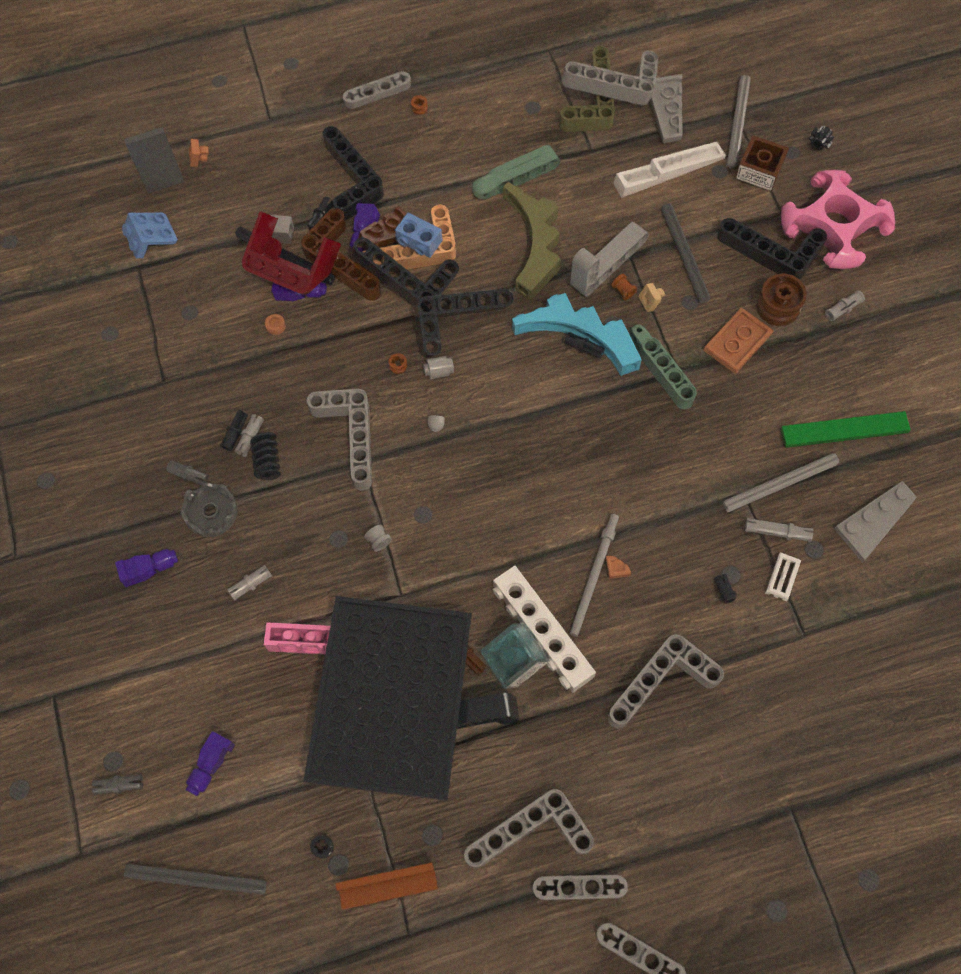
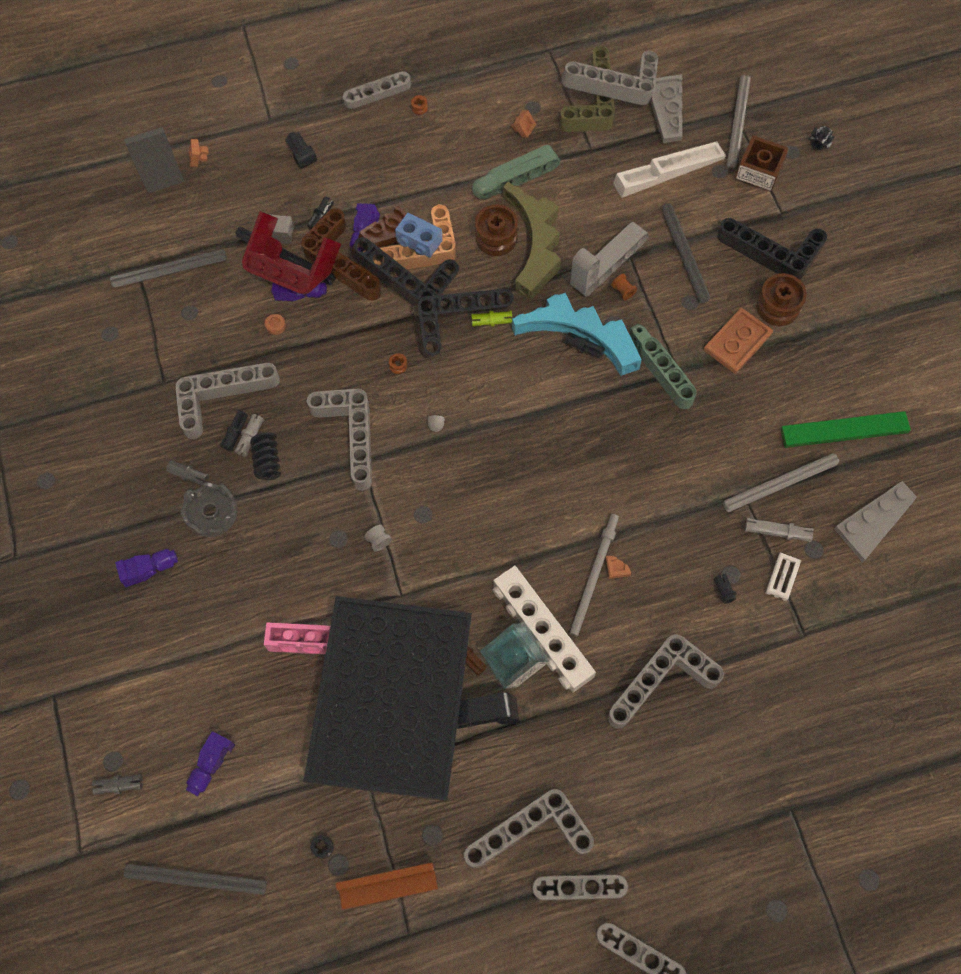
(146, 230): medium blue bracket -> none
(168, 268): none -> dark grey axle
(218, 389): none -> light grey beam
(249, 582): light grey pin -> none
(302, 153): none -> black piece
(368, 183): black beam -> none
(438, 367): light grey brick -> none
(492, 318): none -> lime pin
(496, 230): none -> reddish brown wheel
(524, 124): none -> nougat tile
(651, 297): tan tile -> none
(844, 201): bright pink piece -> none
(844, 305): light grey pin -> none

